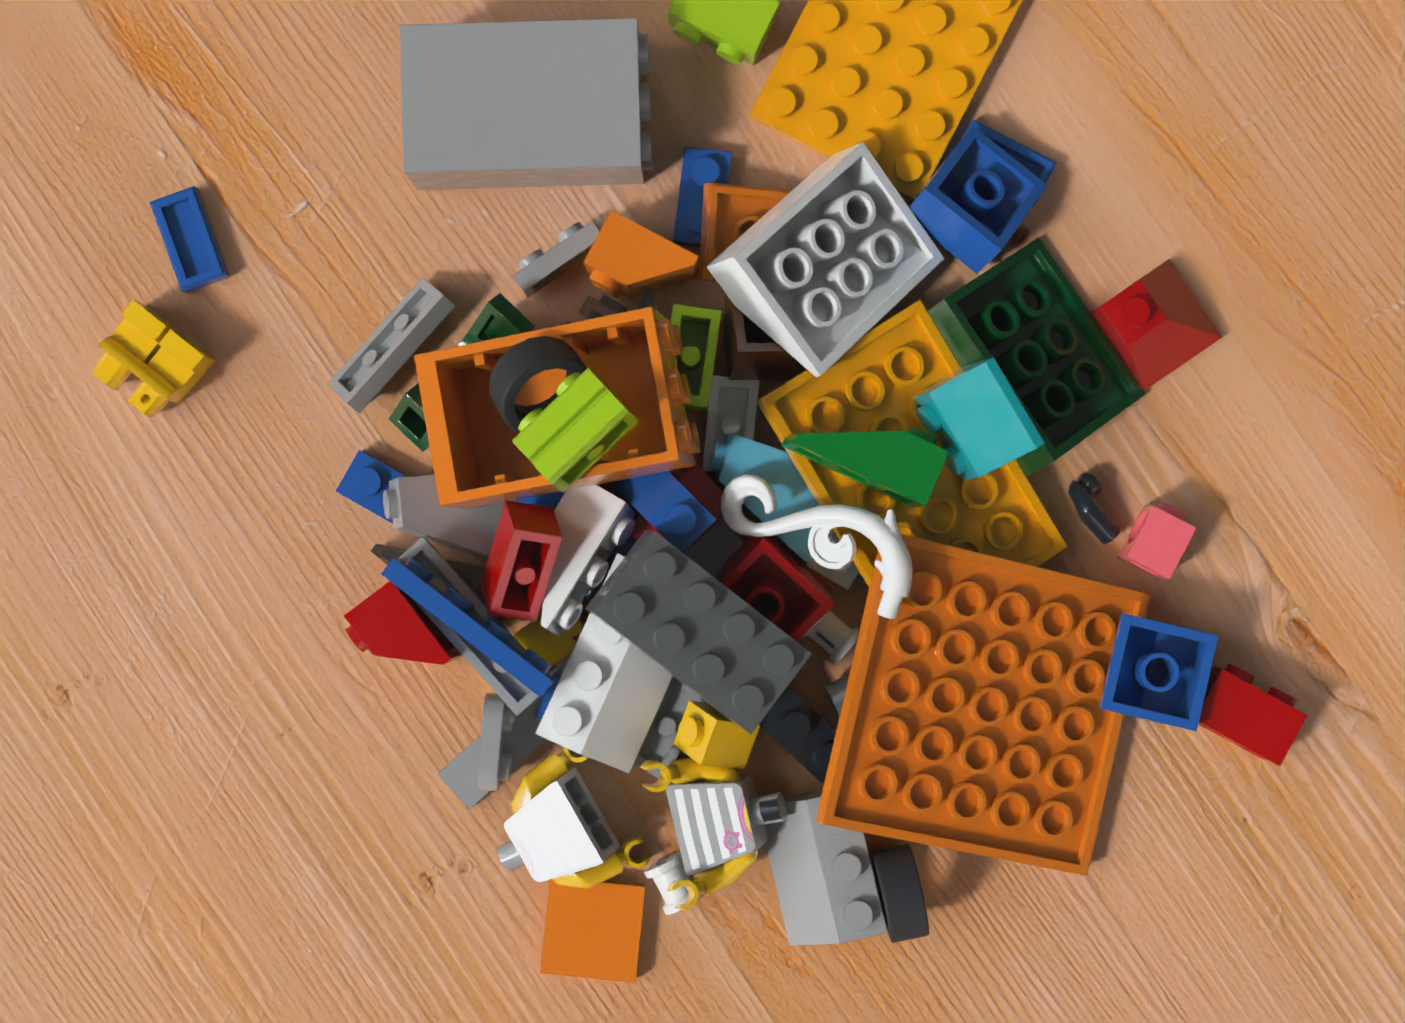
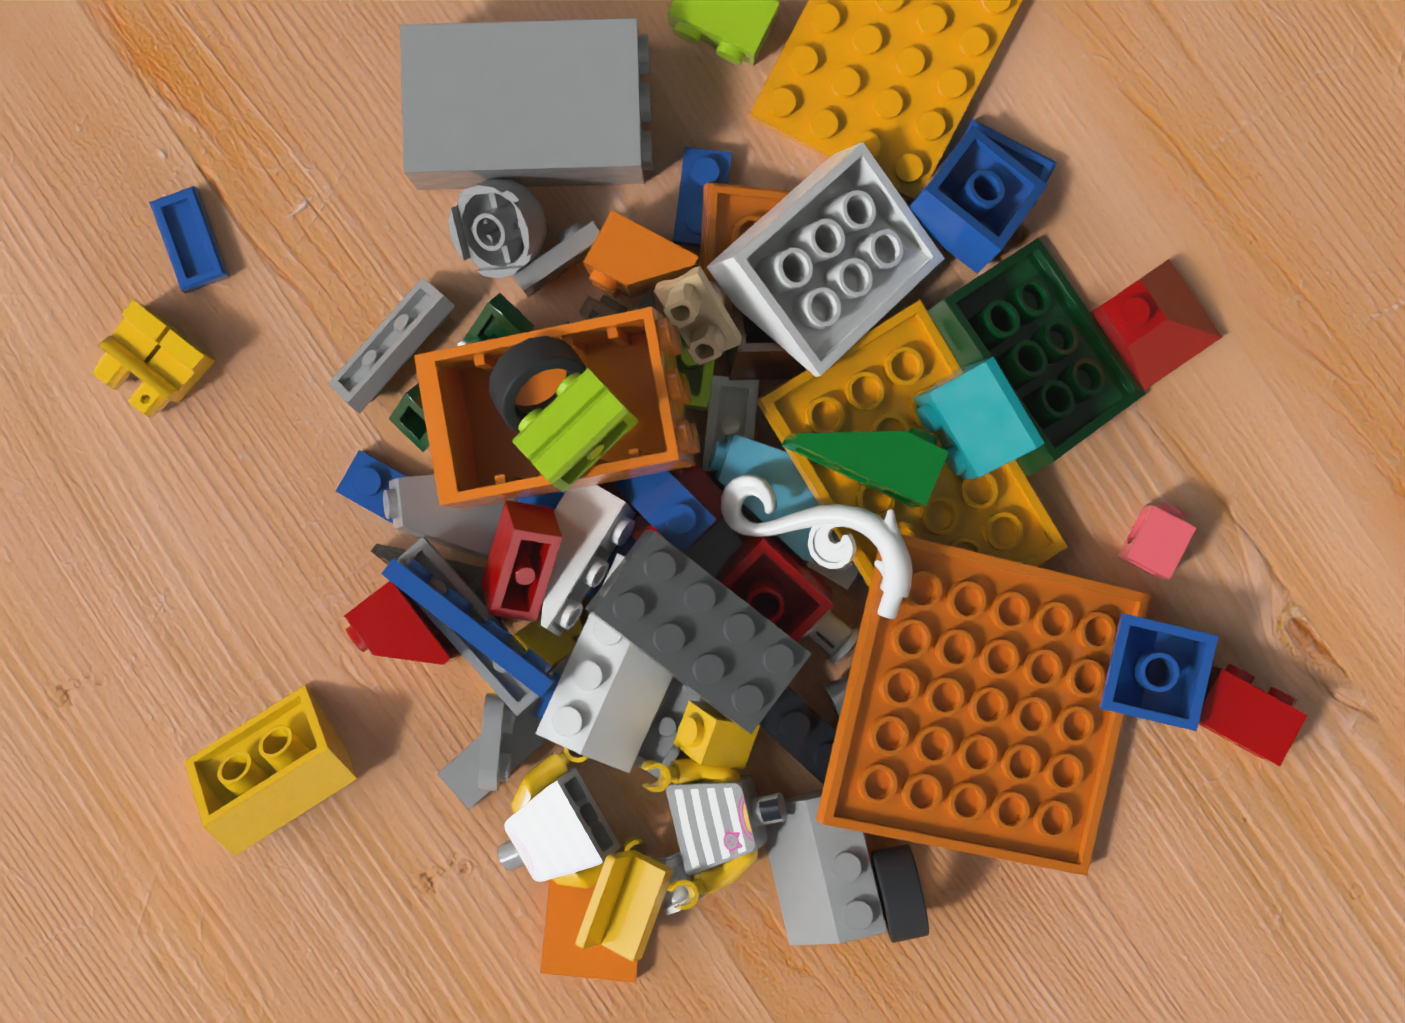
(268, 771): none -> yellow slope
(498, 226): none -> light grey cylinder
(625, 904): none -> yellow panel
(699, 315): none -> tan hips
(1089, 511): black arm -> none

